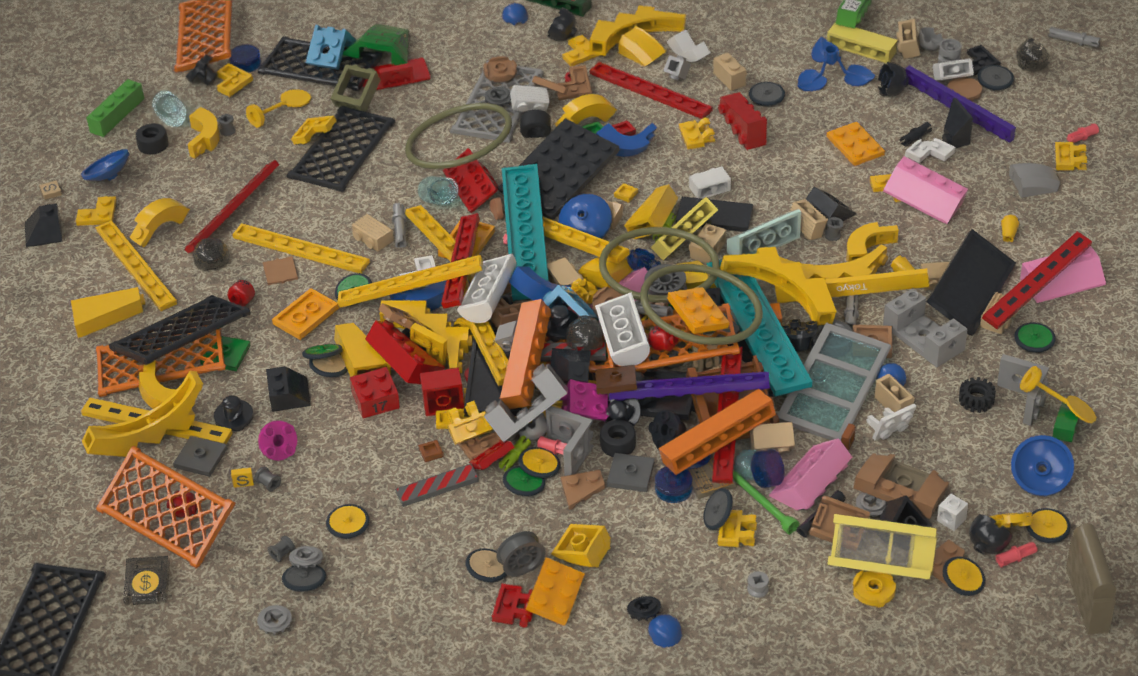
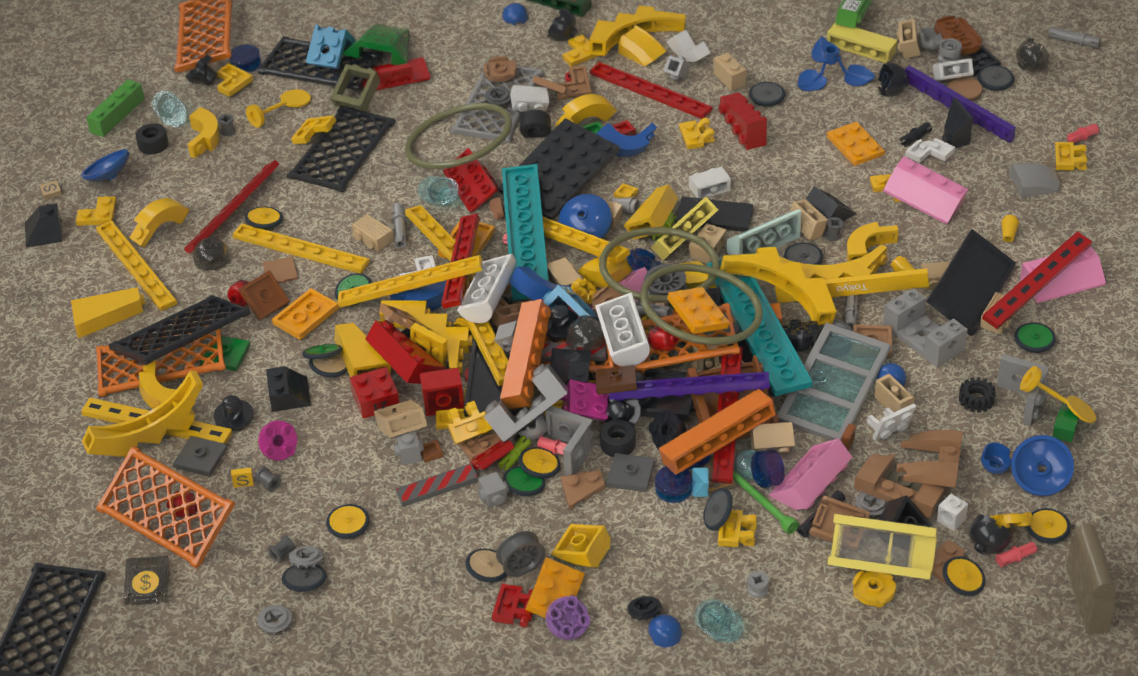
(263, 217): none -> yellow wheel
(264, 295): none -> dark orange tile
(407, 418): none -> tan window
(408, 448): none -> light grey brick
(492, 489): none -> light grey brick
(567, 618): none -> medium lavender tile
(630, 204): none -> light grey cone
(700, 483): none -> medium azure slope
(727, 621): none -> clear light blue piece
(804, 253): none -> dark grey wheel
(934, 472): none -> medium nougat wedge
(960, 30): none -> dark orange tile
(994, 455): none -> blue hair

